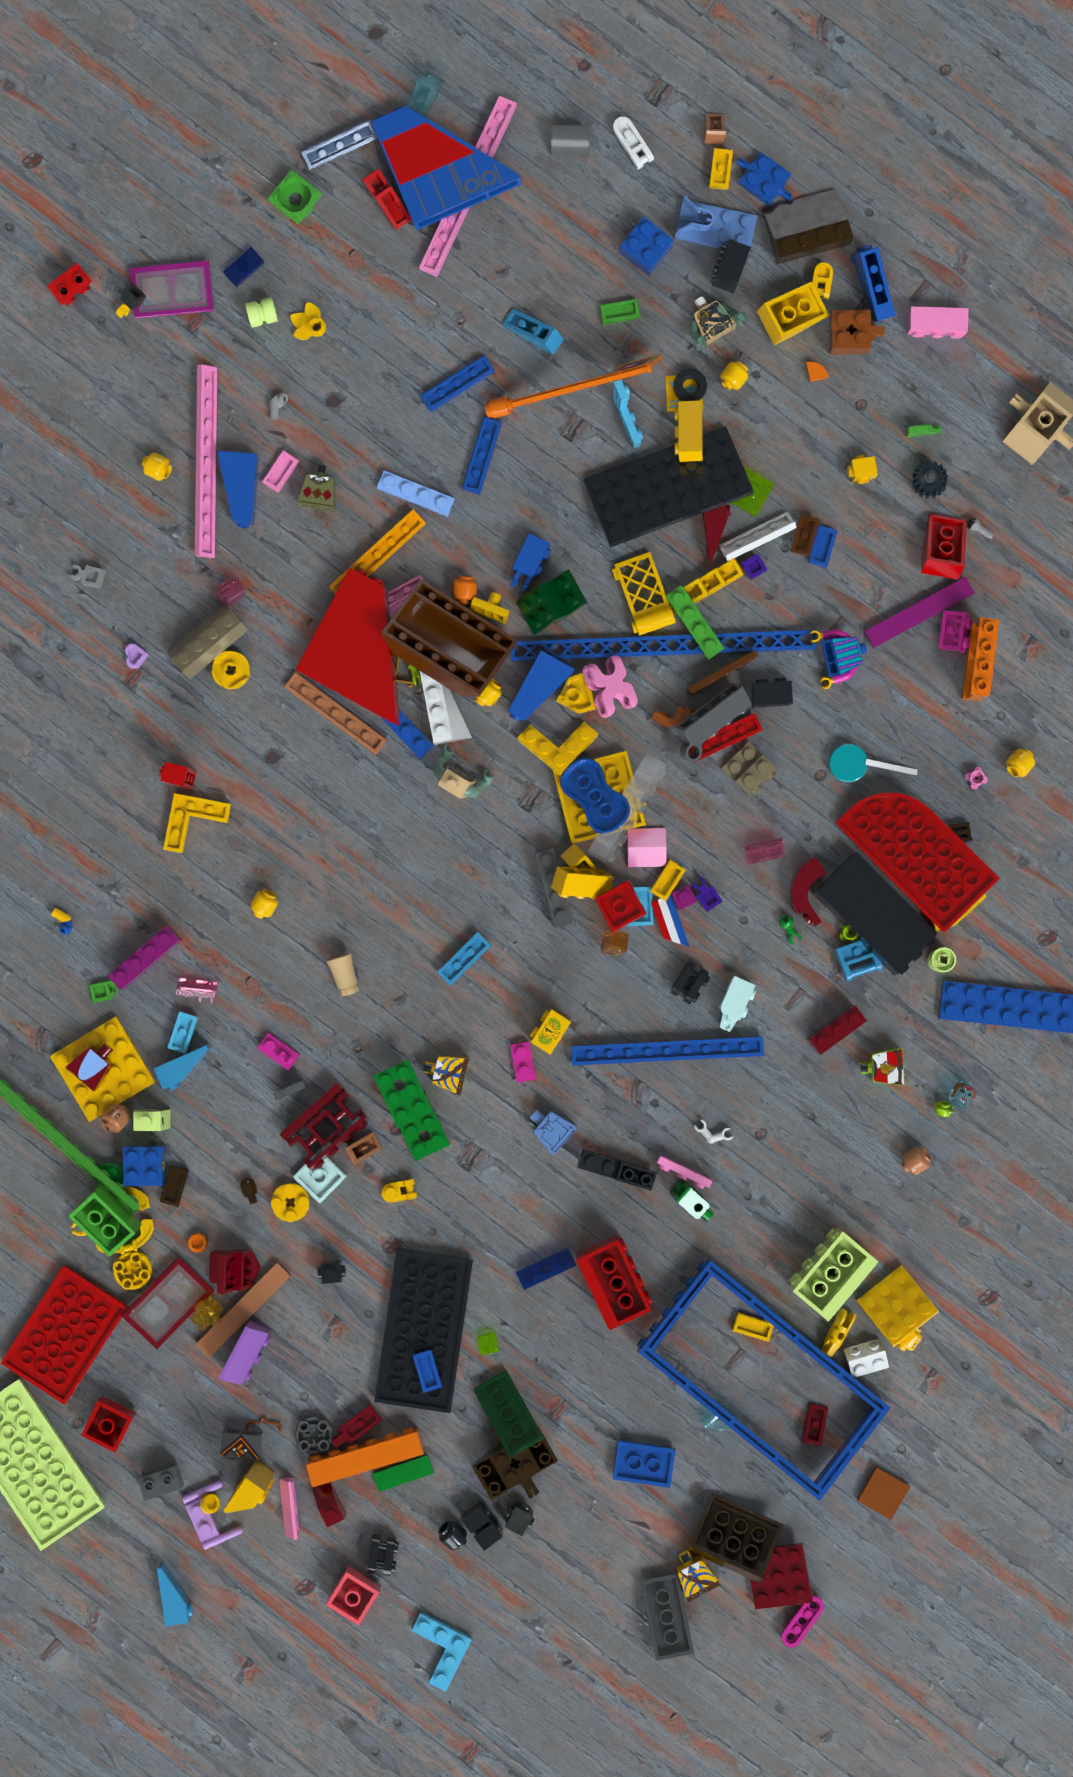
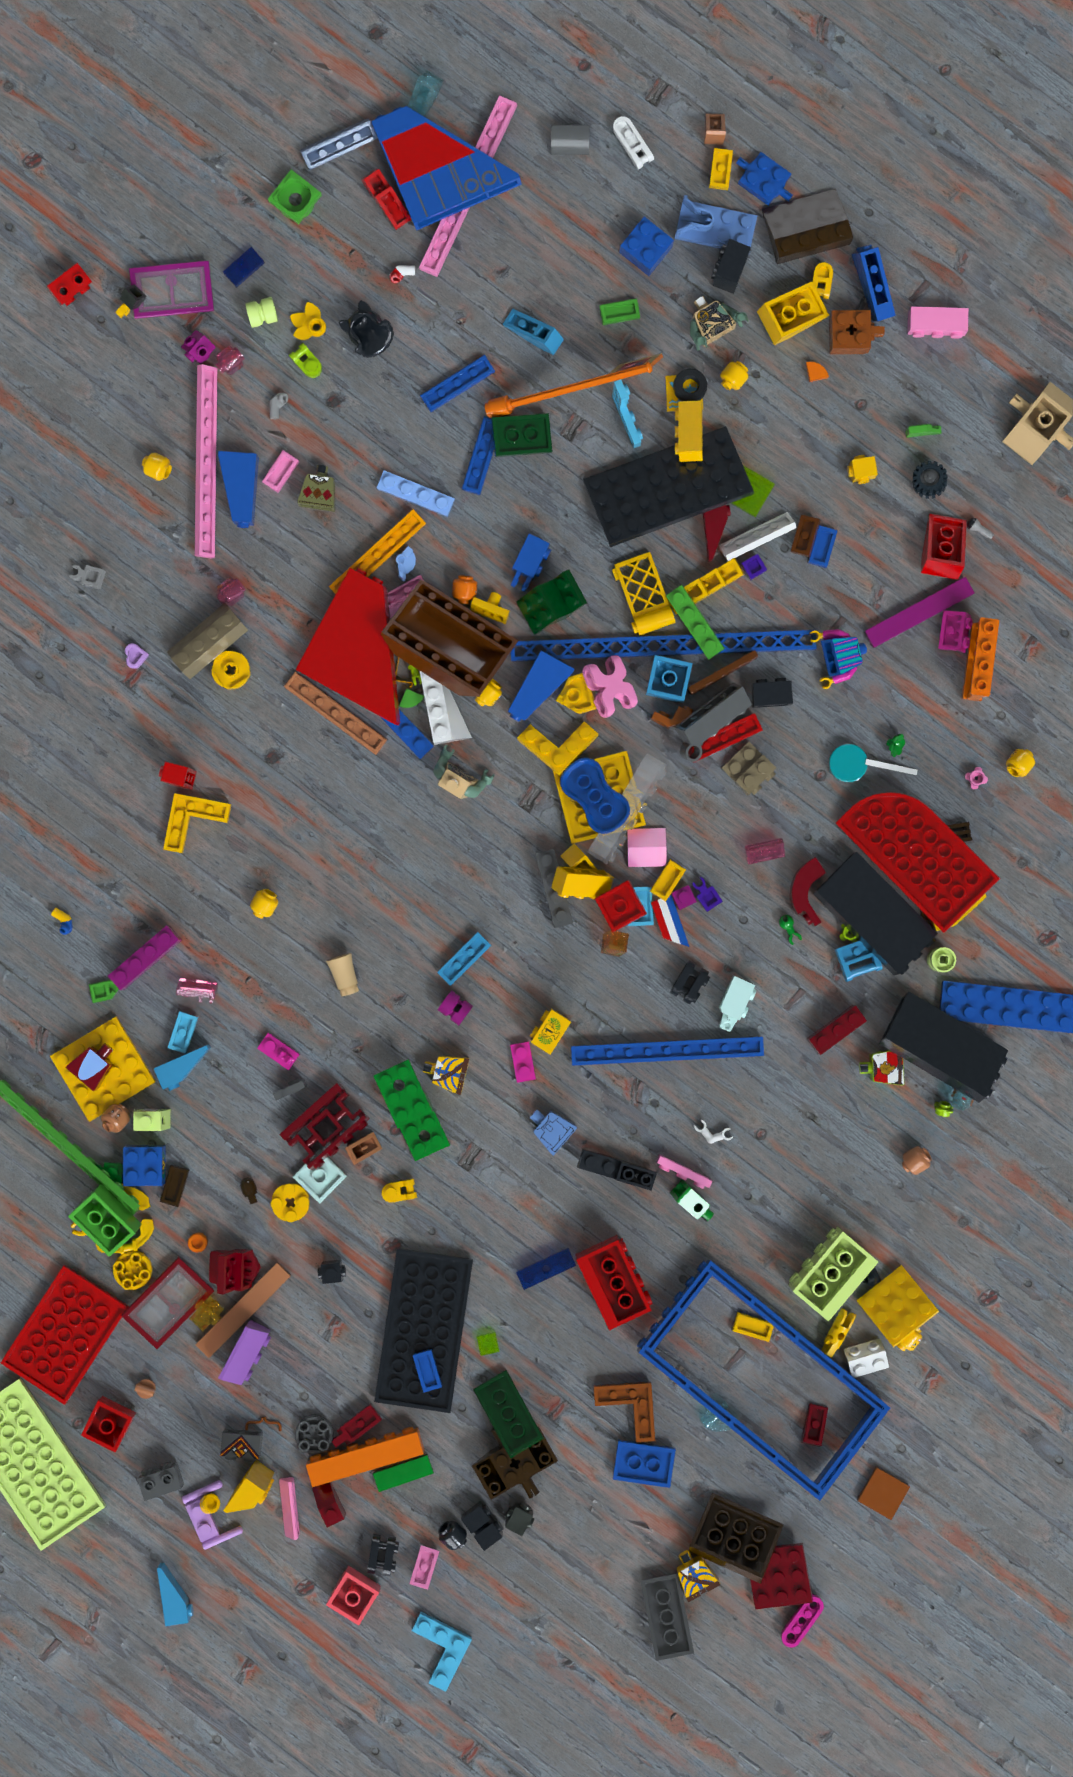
(145, 1388): none -> nougat plate
(197, 347): none -> magenta brick
(229, 360): none -> clear pink head
(311, 366): none -> lime plate
(368, 331): none -> black hair
(400, 271): none -> arm
(405, 563): none -> light blue piece
(410, 699): none -> bright green tile
(424, 1567): none -> bright pink plate
(449, 1004): none -> magenta wheel
(521, 435): none -> dark green plate
(631, 1393): none -> dark orange plate
(669, 679): none -> dark azure slope
(872, 1278): none -> black plate
(896, 744): none -> green plant
(944, 1047): none -> black brick

